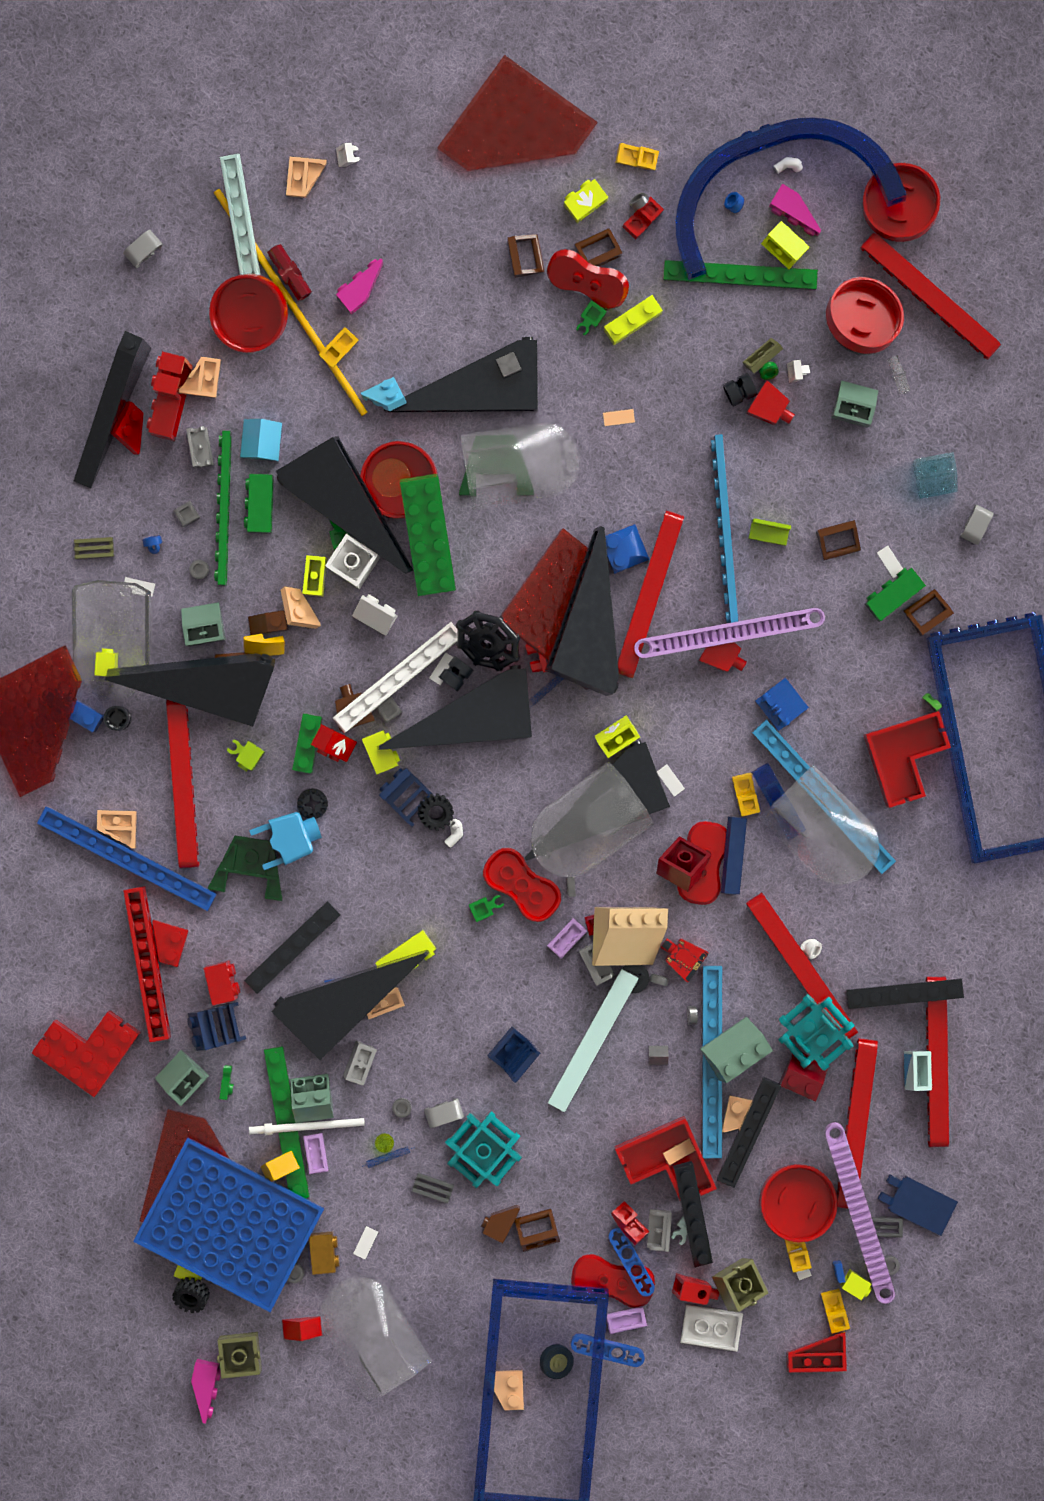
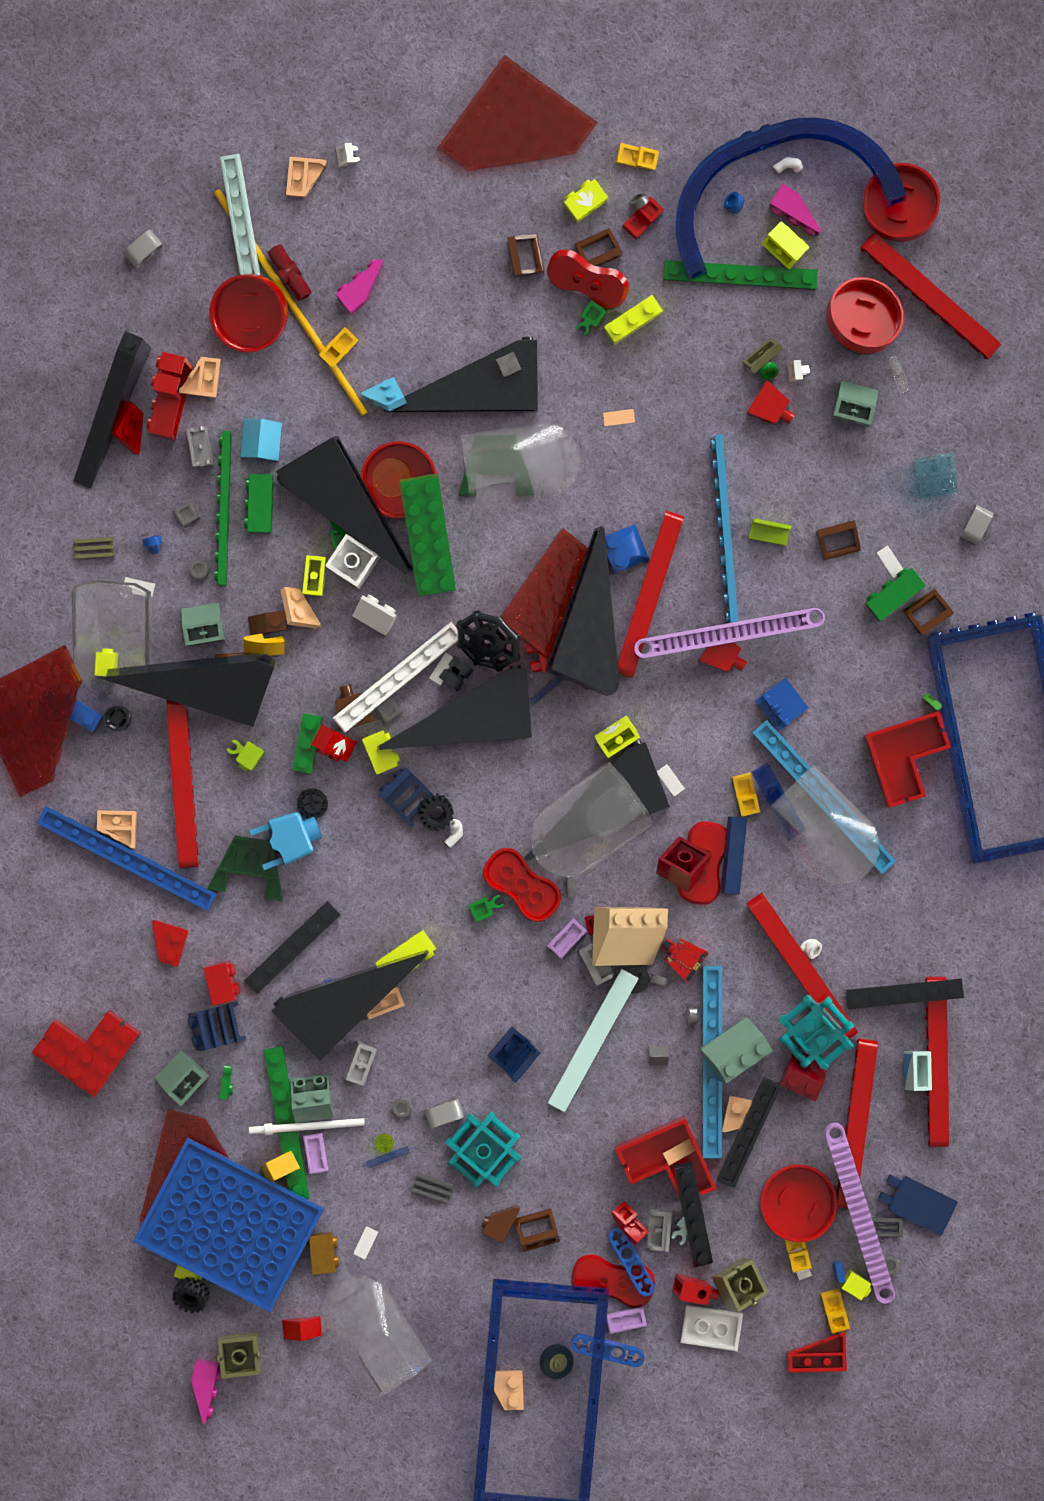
(147, 964): red brick -> none
(297, 1274): flat silver tile -> none
(740, 389): black wheel -> none

